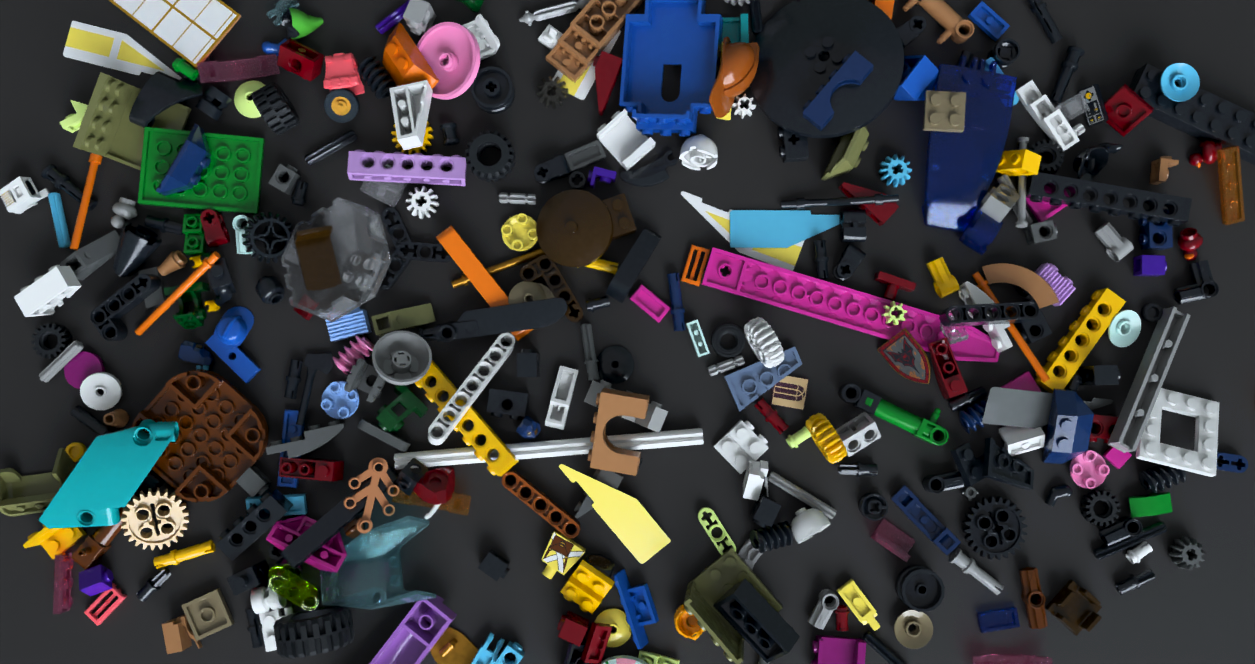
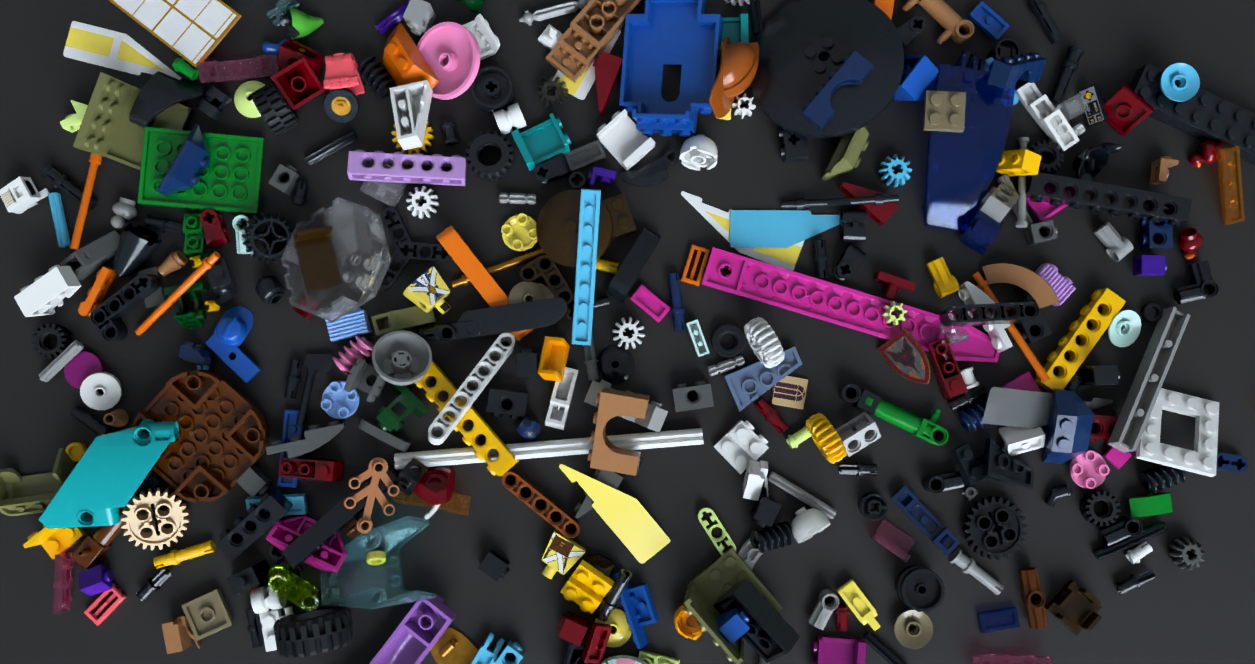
(98, 291): none -> orange hinge
(297, 83): none -> dark red slope
(376, 557): none -> light yellow tile
(429, 292): none -> torso
(508, 119): none -> white wheel
(542, 142): none -> teal panel
(553, 359): none -> light orange panel
(586, 266): none -> medium azure tile
(610, 601): none -> black pin
(631, 327): none -> white gear
(703, 400): none -> dark grey brick
(733, 624): none -> blue slope
(969, 377): none -> white bush
(1010, 69): none -> dark blue arch

